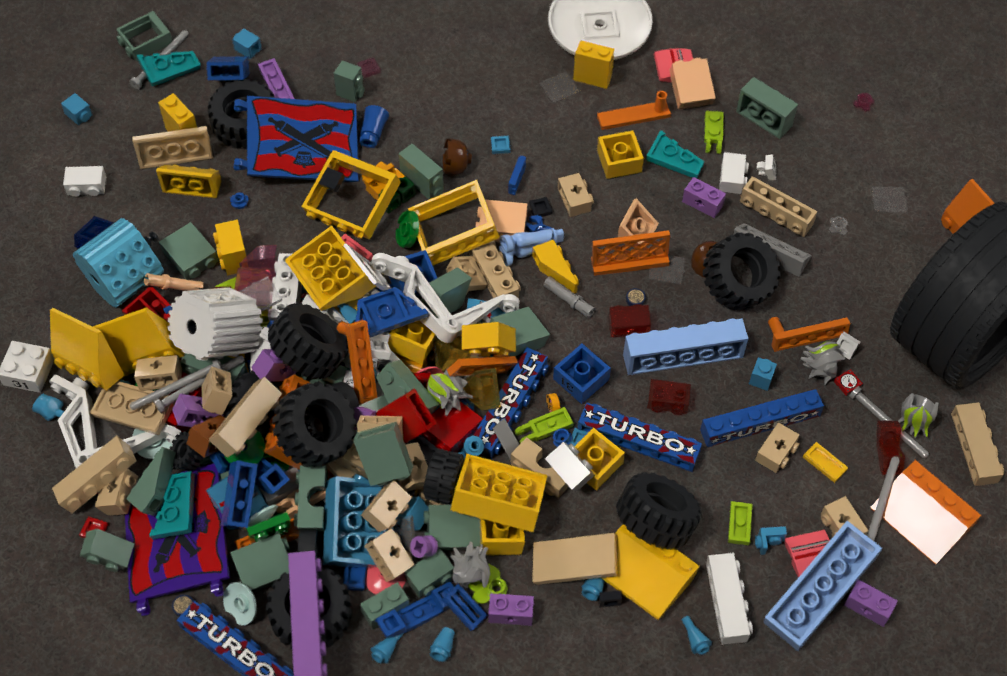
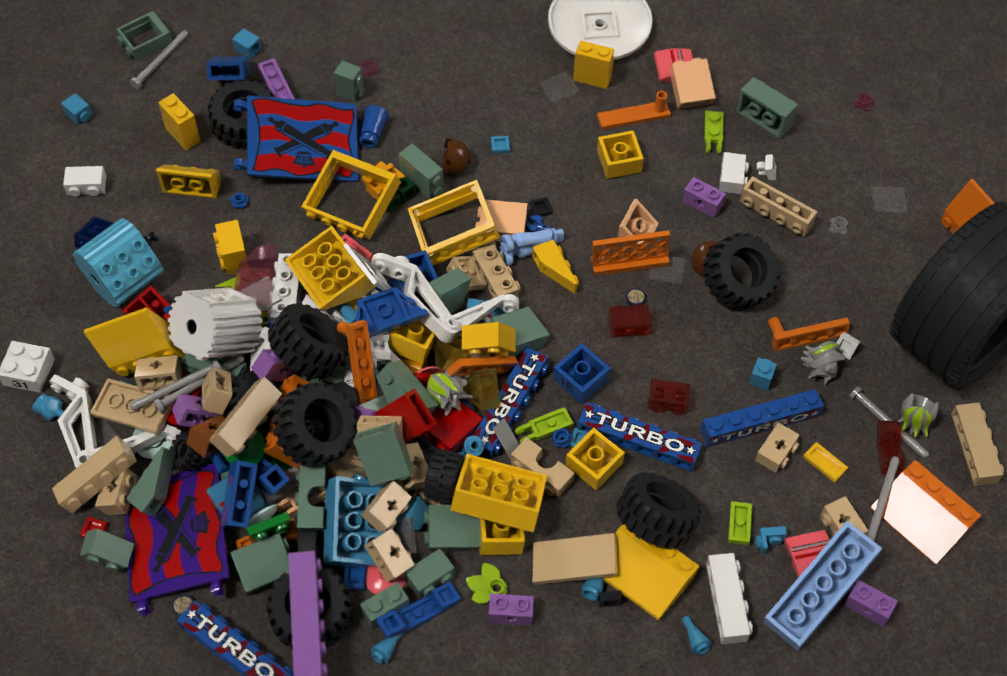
(83, 351): yellow slope -> none
(166, 282): light nougat pin -> none
(167, 67): teal wing -> none
(173, 147): tan tile -> none
(177, 509): teal wing -> none
(189, 251): sand green brick -> none
(240, 603): light aqua dish -> none
(332, 179): black tile -> none
(408, 229): green tile -> none
(429, 546): medium lavender wheel -> none
(442, 645): dark azure cone -> none
(464, 607): blue tile -> none
(471, 566): light grey hair -> none
(517, 175): blue tile -> none
(552, 402): light orange tile -> none
(570, 466): brick -> none
(575, 194): tan brick -> none
(575, 302): light grey pin -> none
(671, 156): teal wing -> none
(685, 346): light blue brick -> none
(789, 257): light grey slope -> none
(847, 382): tile -> none

